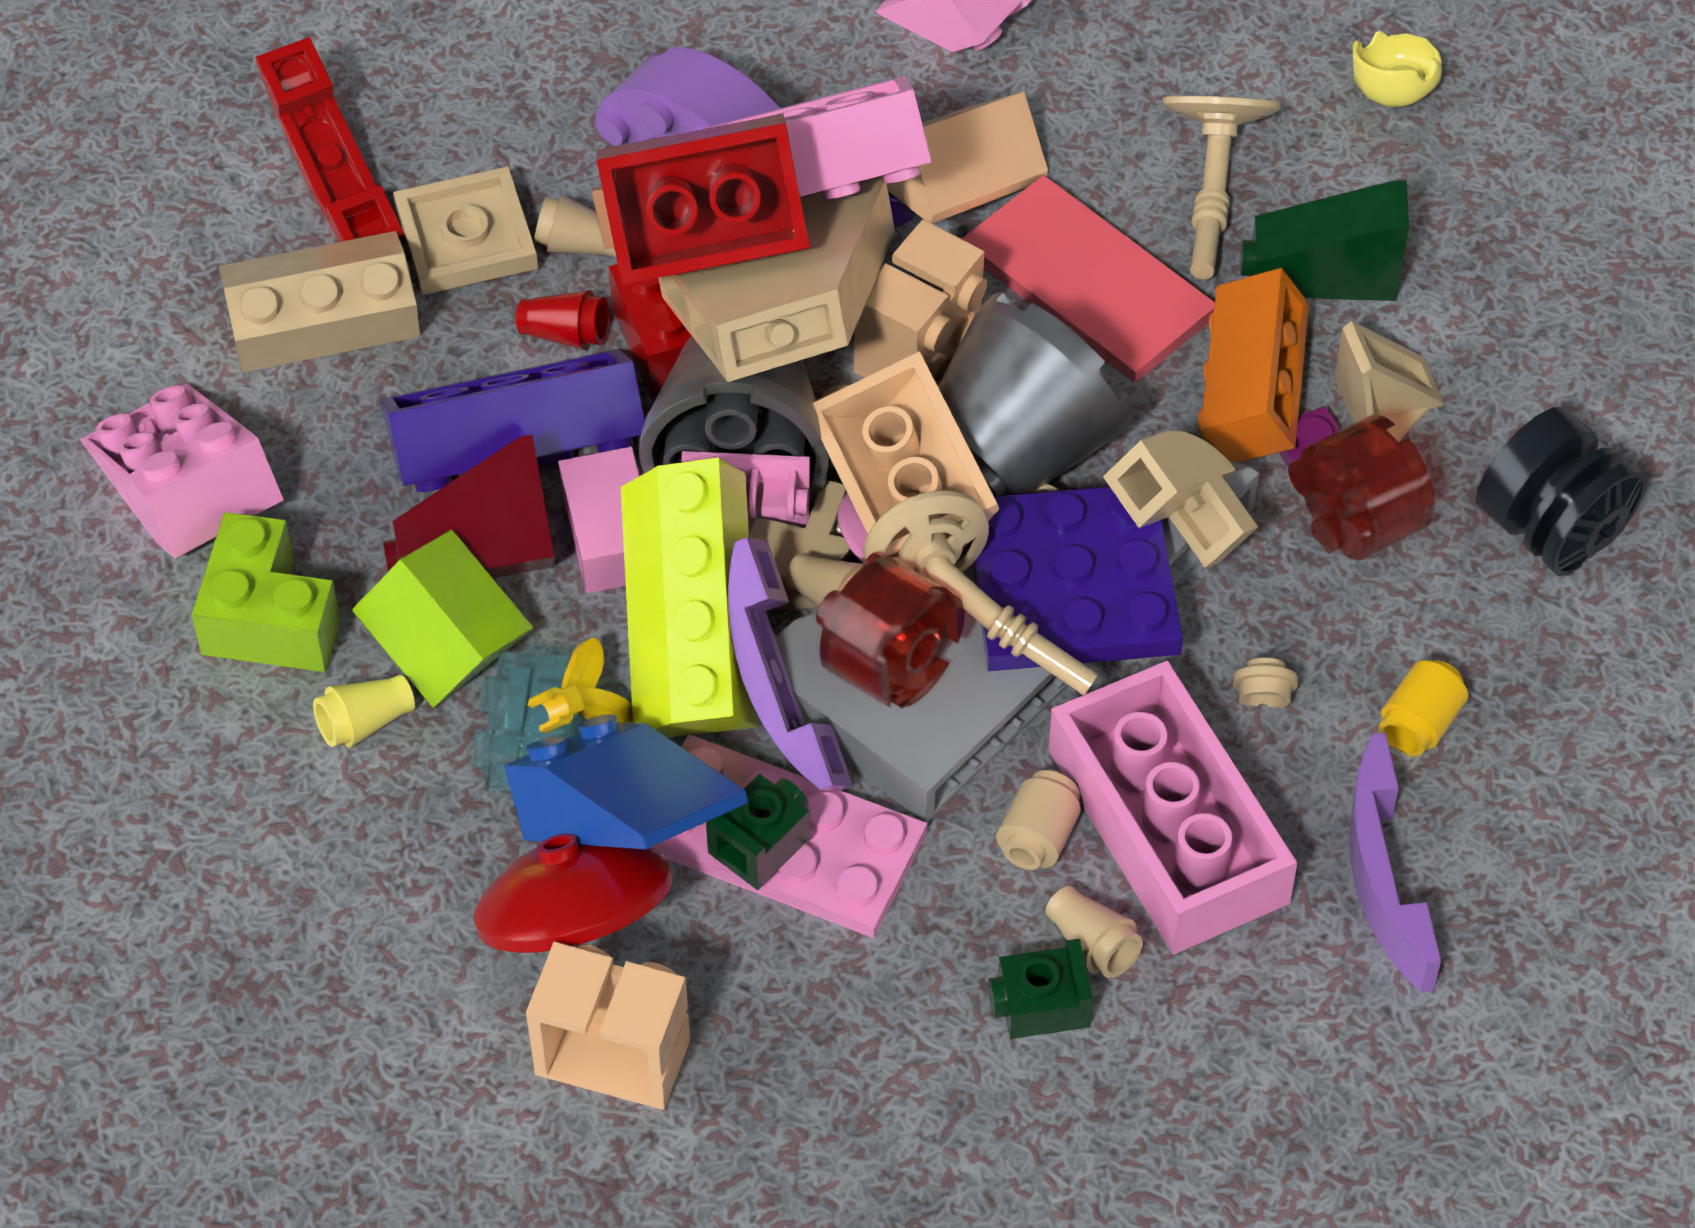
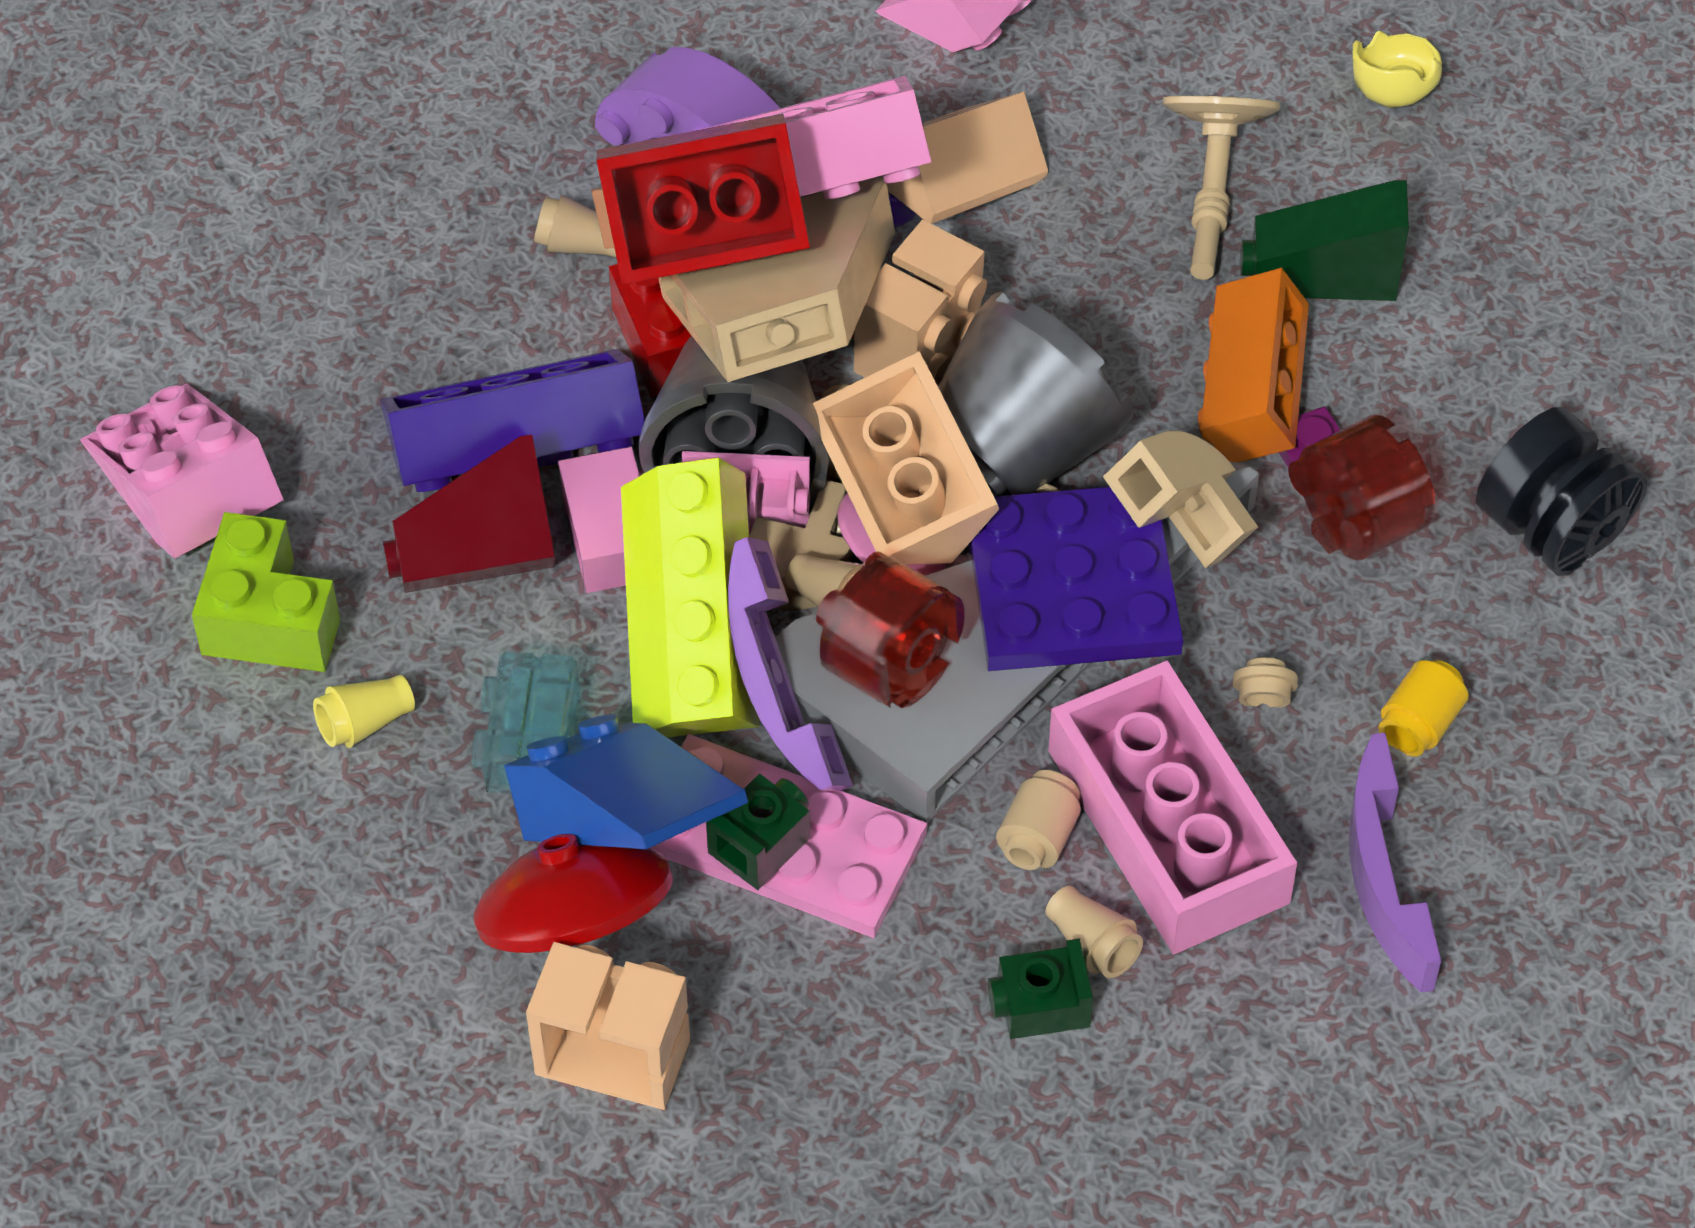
(320, 301): tan slope -> none
(323, 143): red slope -> none
(441, 617): lime slope -> none
(465, 230): tan plate -> none
(566, 319): red cone -> none
(579, 691): yellow piece -> none
(936, 559): tan dish -> none
(1090, 278): coral tile -> none
(1383, 379): tan slope -> none

